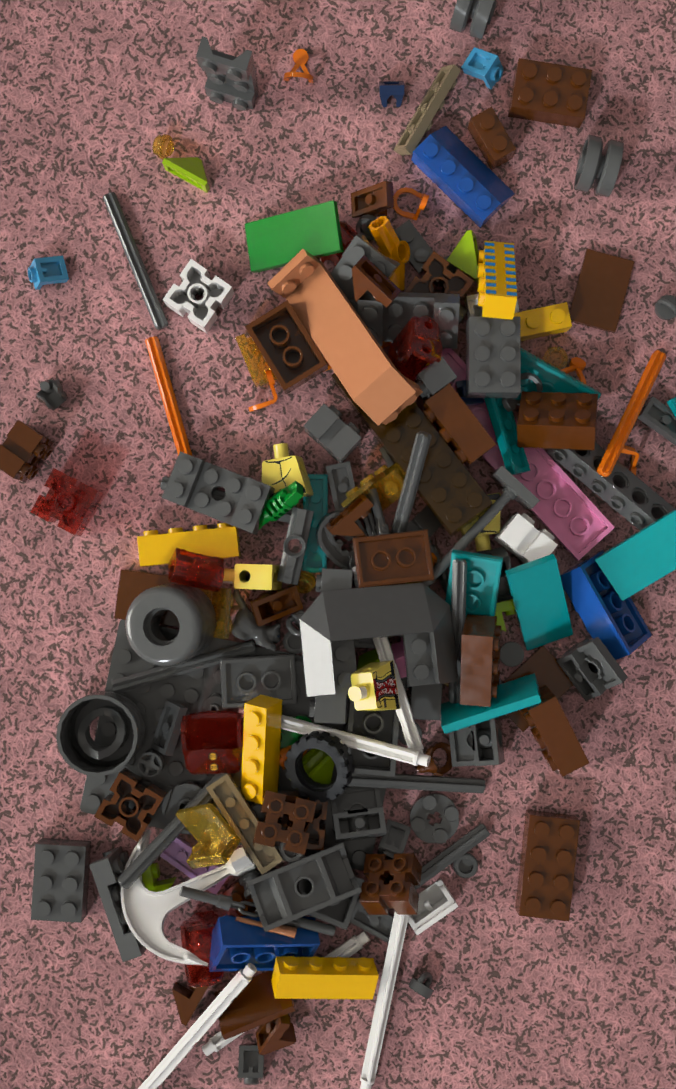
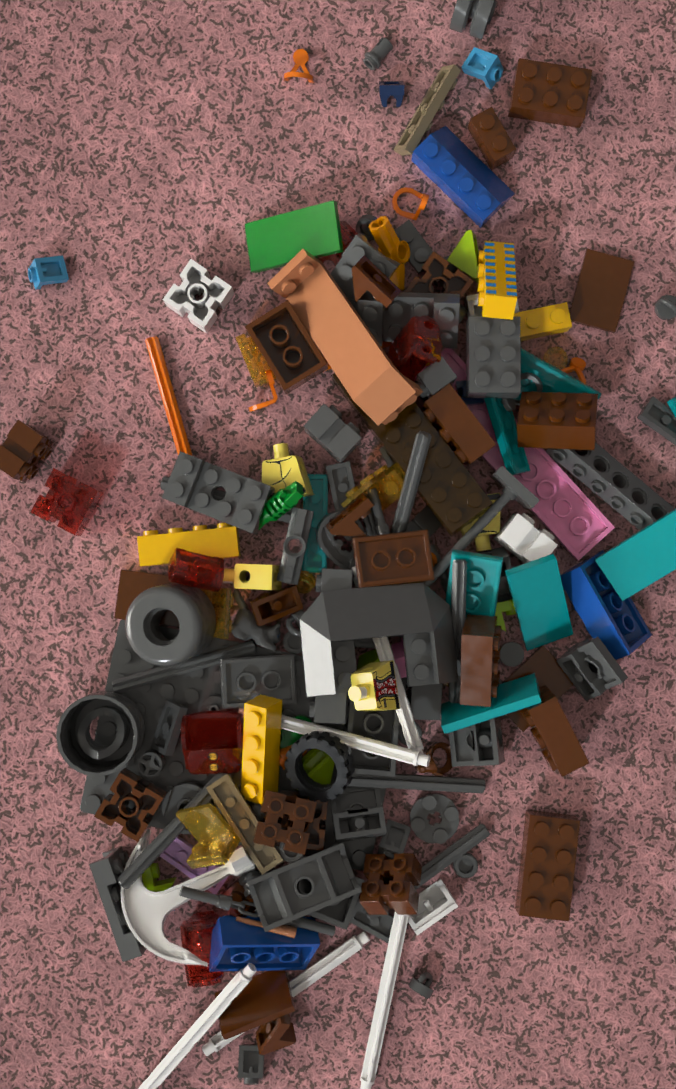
(52, 393): dark grey arm -> none
(61, 880): dark grey brick -> none
(135, 261): dark grey axle -> none
(163, 146): clear yellow plate -> none
(187, 1000): reddish brown slope -> none
(188, 169): lime slope -> none
(228, 76): dark grey piece -> none
(324, 978): yellow brick -> none
(373, 200): reddish brown slope -> none
(377, 54): none -> dark grey pin
(598, 165): dark grey wheel -> none
(631, 413): orange axle -> none
(634, 458): orange piece -> none

